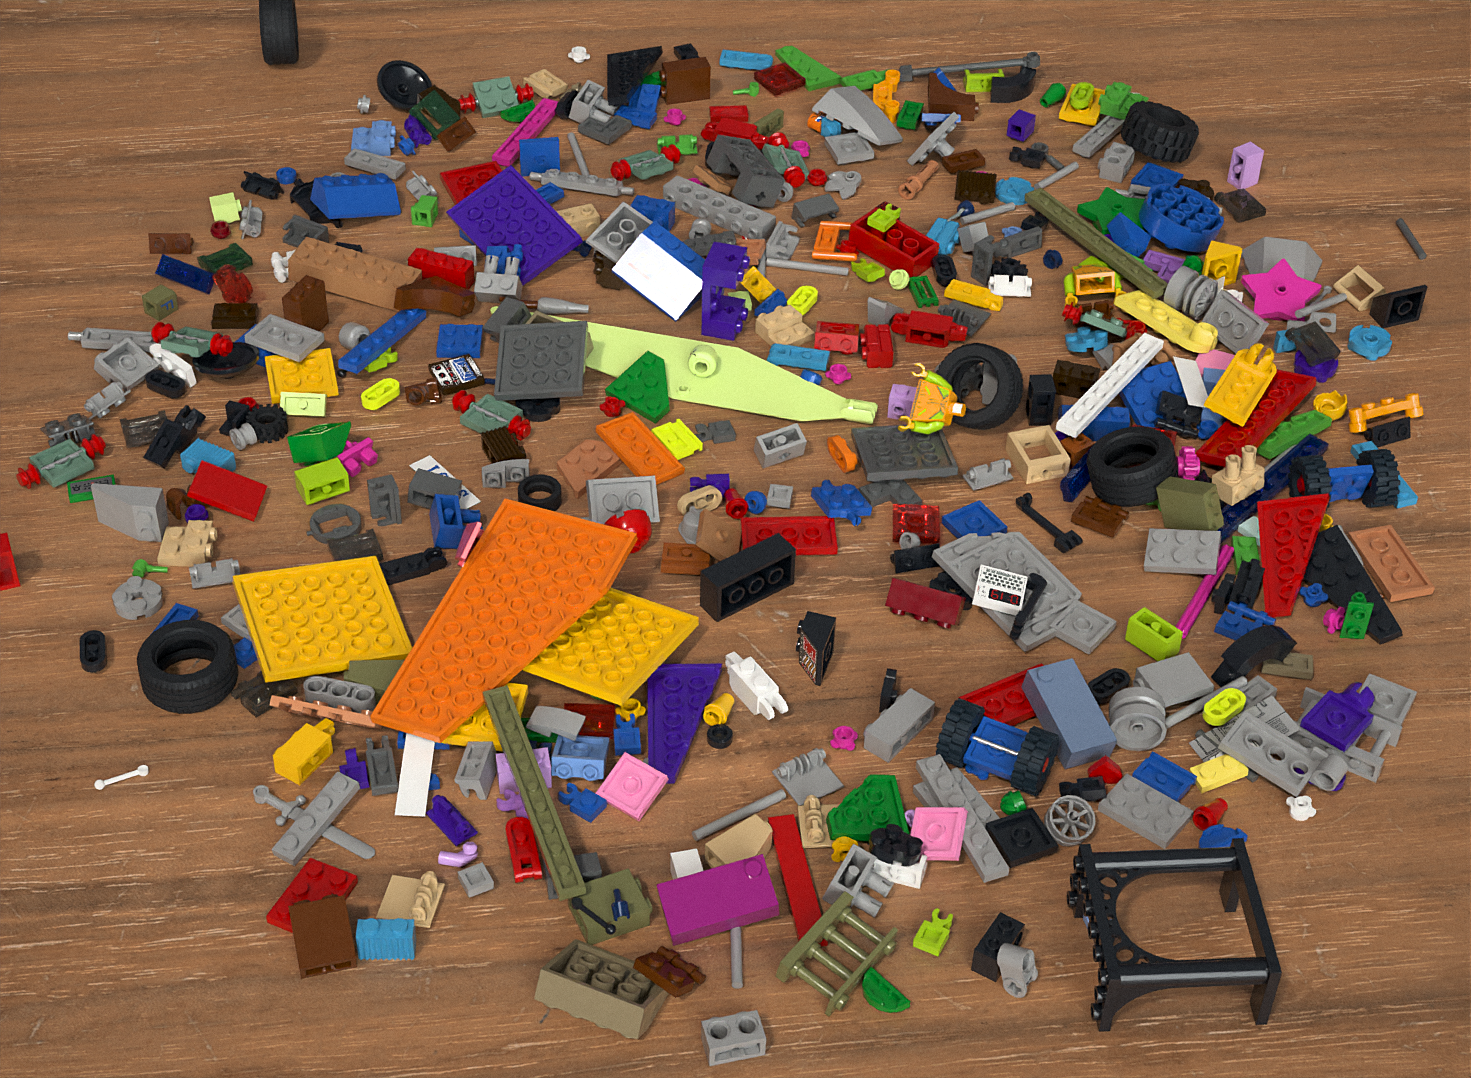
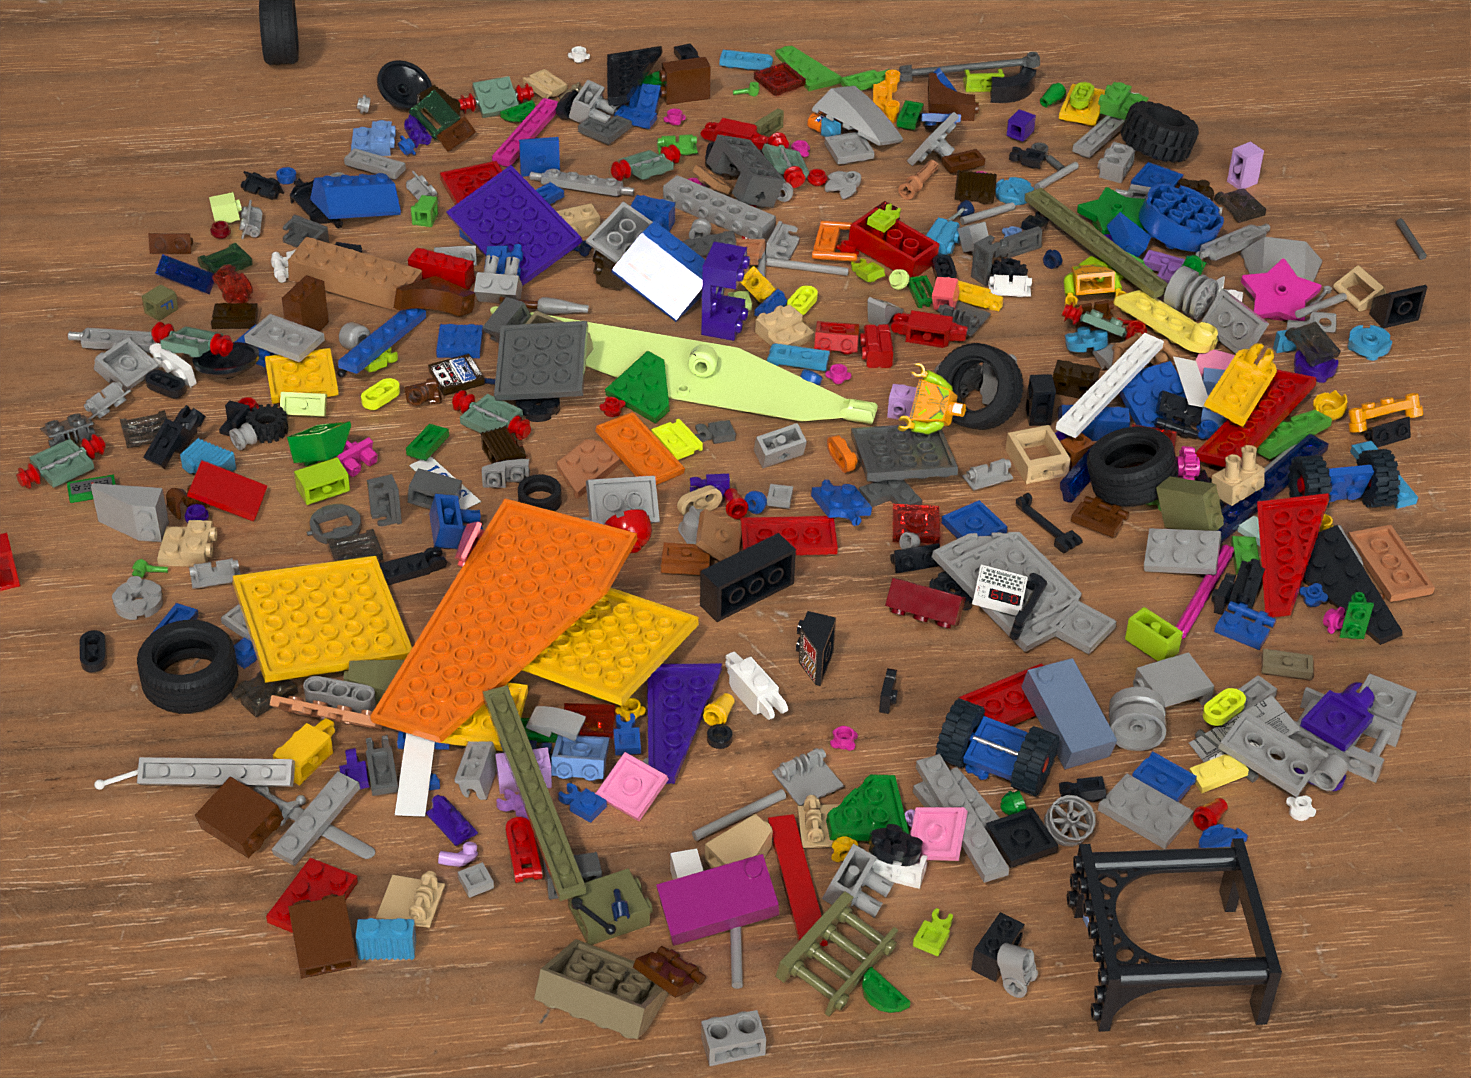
(215, 771): none -> light grey plate
(239, 817): none -> reddish brown brick
(427, 442): none -> green plate
(578, 154): light grey bar -> none
(737, 113): red tile -> none
(813, 208): dark grey hinge -> none
(898, 725): light grey brick -> none
(945, 292): none -> coral brick
(1107, 768): red tile -> none
(1108, 684): black plate -> none
(1199, 704): light grey bar -> none
(1222, 261): yellow slope -> none
(1232, 242): none -> light grey plate
(1250, 650): black arch -> none

